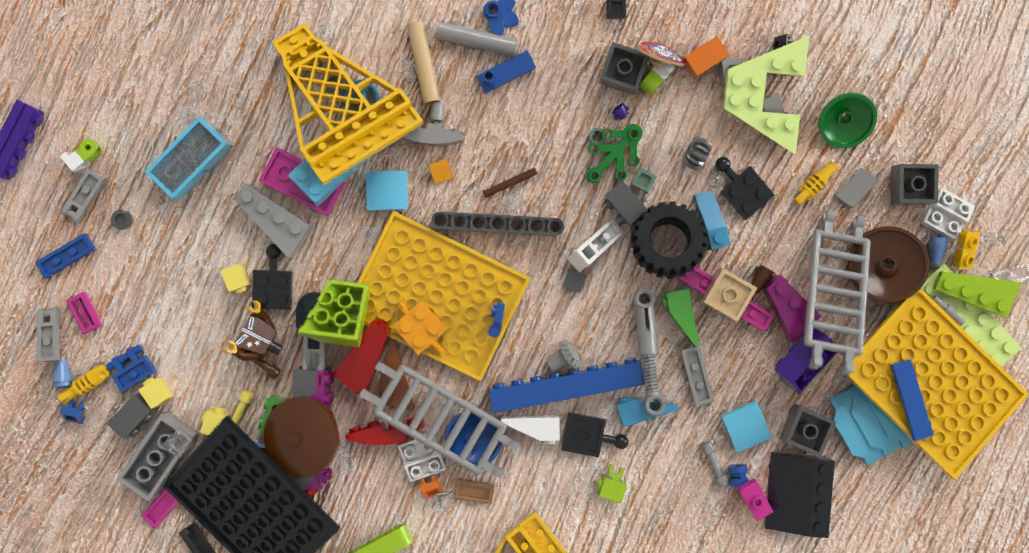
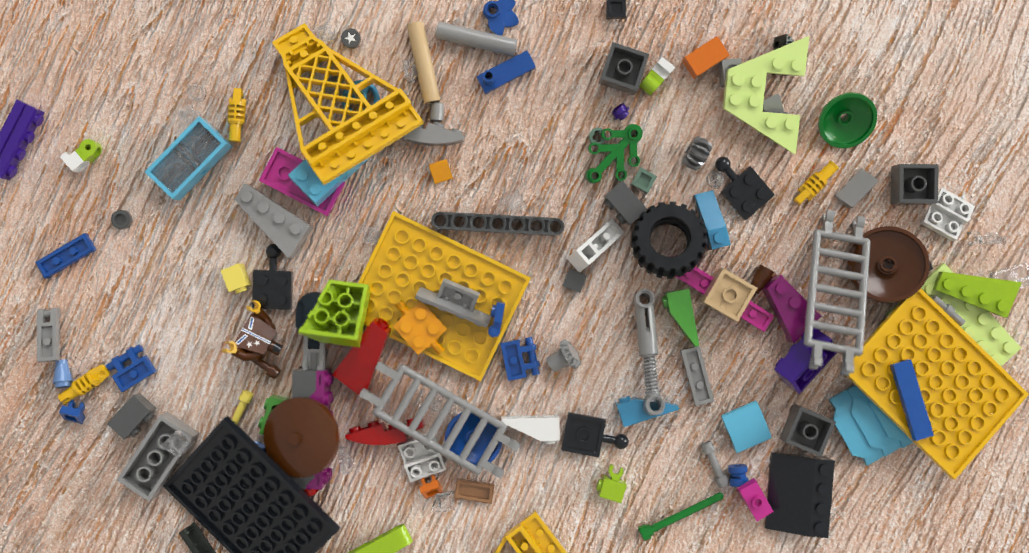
(83, 196): light grey plate -> none
(97, 323): dark pink tile -> none
(155, 392): light yellow brick -> none
(160, 509): dark pink tile -> none
(212, 418): light yellow brick -> none
(236, 115): none -> yellow hinge
(351, 38): none -> dark grey tile
(386, 190): medium azure slope -> none
(393, 360): dark orange wing -> none
(455, 300): none -> light grey bracket
(510, 182): reddish brown bar -> none
(514, 361): none -> blue plate
(566, 386): blue brick -> none
(647, 531): none -> green piece
(660, 52): shield -> none
(937, 248): medium blue cone -> none
(966, 257): yellow hinge -> none

